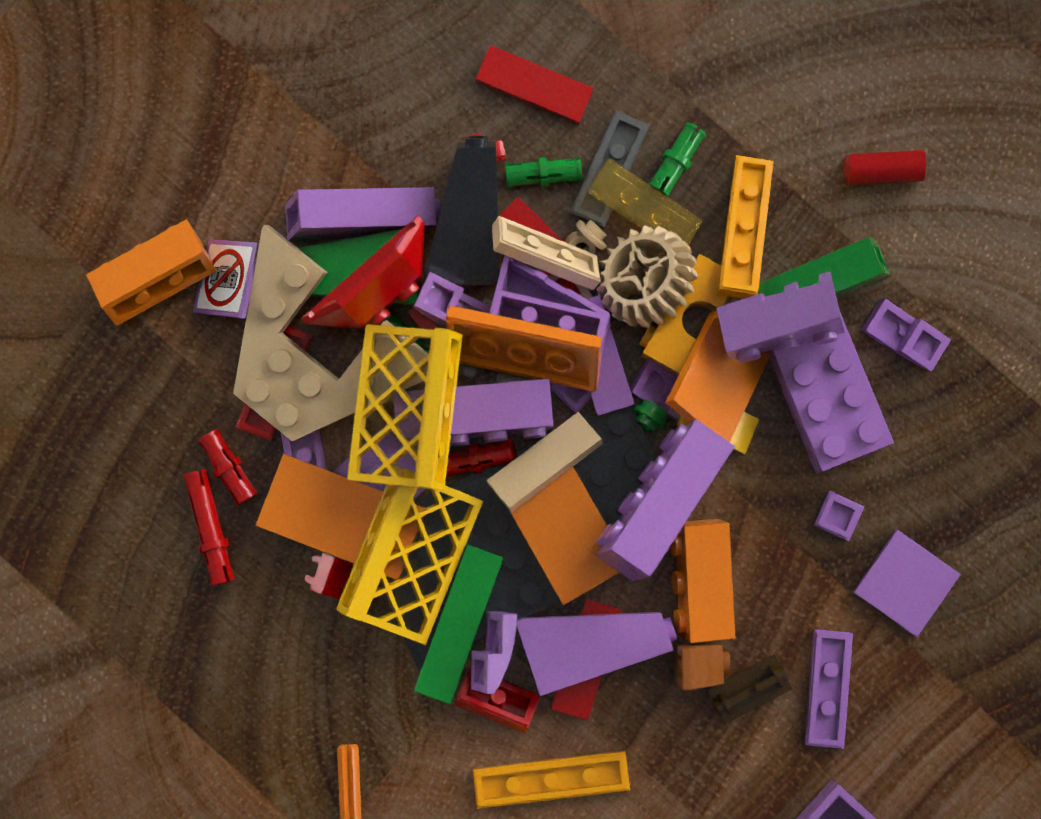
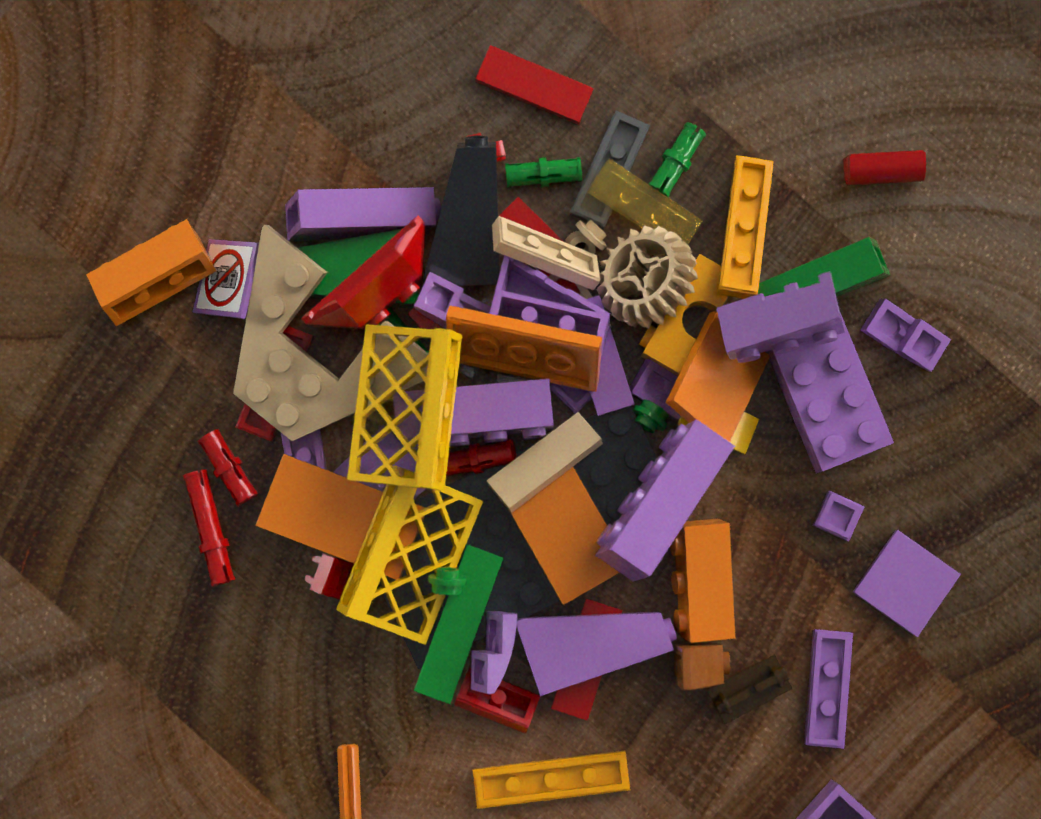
(447, 581): none -> green plate

